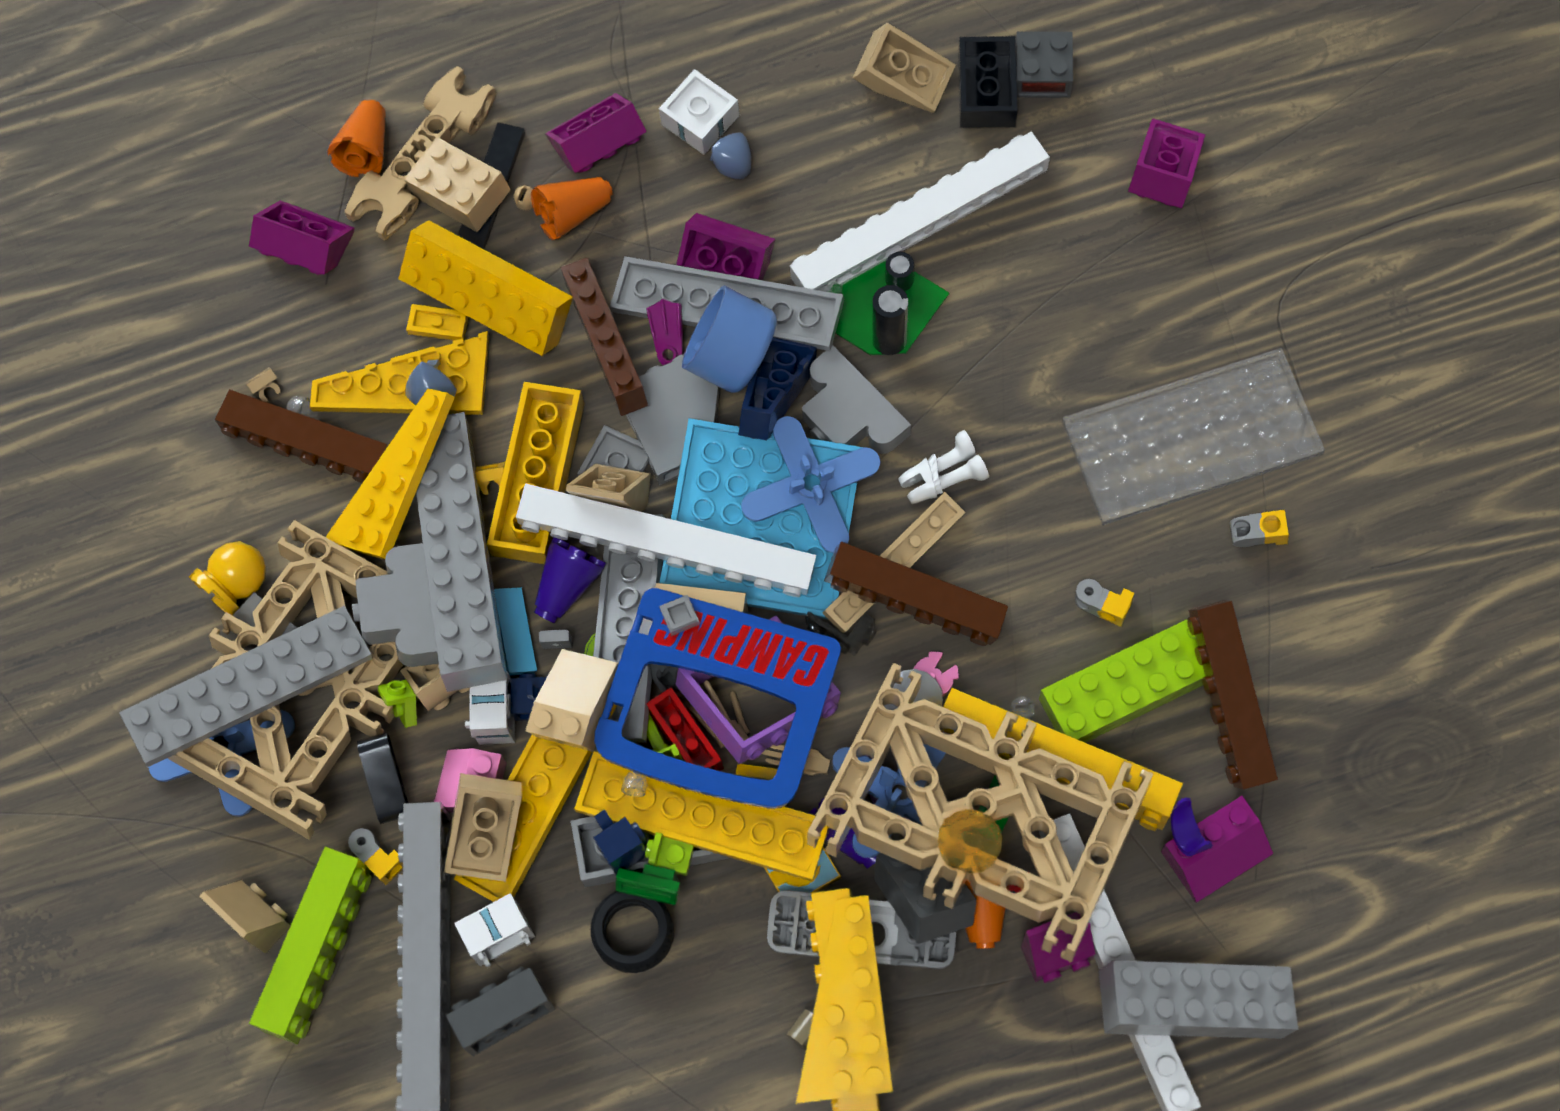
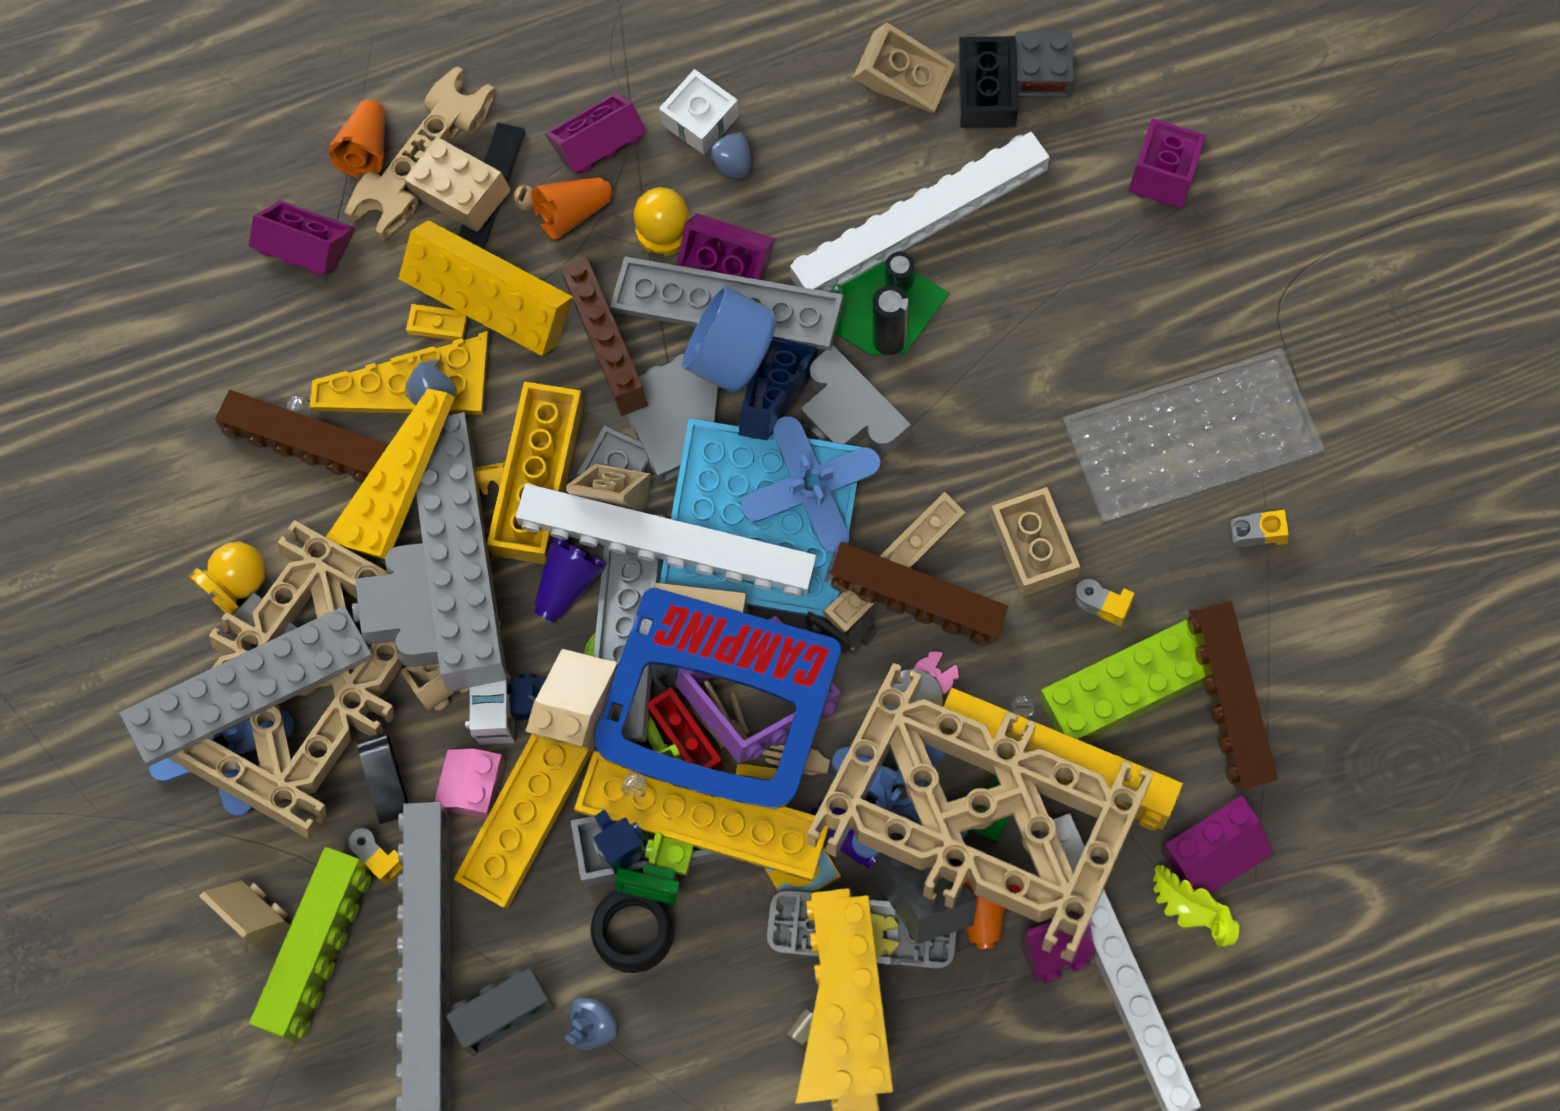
(261, 382): tan tile -> none
(402, 698): lime bracket -> none
(483, 827): tan slope -> none
(494, 930): white container -> none
(515, 632): medium azure tile -> none
(555, 639): light grey tile -> none
(591, 1024): none -> sand blue piece
(660, 220): none -> yellow tile
(666, 328): magenta piece -> none
(679, 615): light grey tile -> none
(879, 925): none -> light yellow piece
(930, 470): white piece -> none
(969, 841): clear yellow tile -> none
(1034, 541): none -> tan brick
(1185, 829): dark purple helmet -> none
(1194, 907): none -> neon yellow plant
(1197, 999): light grey brick -> none

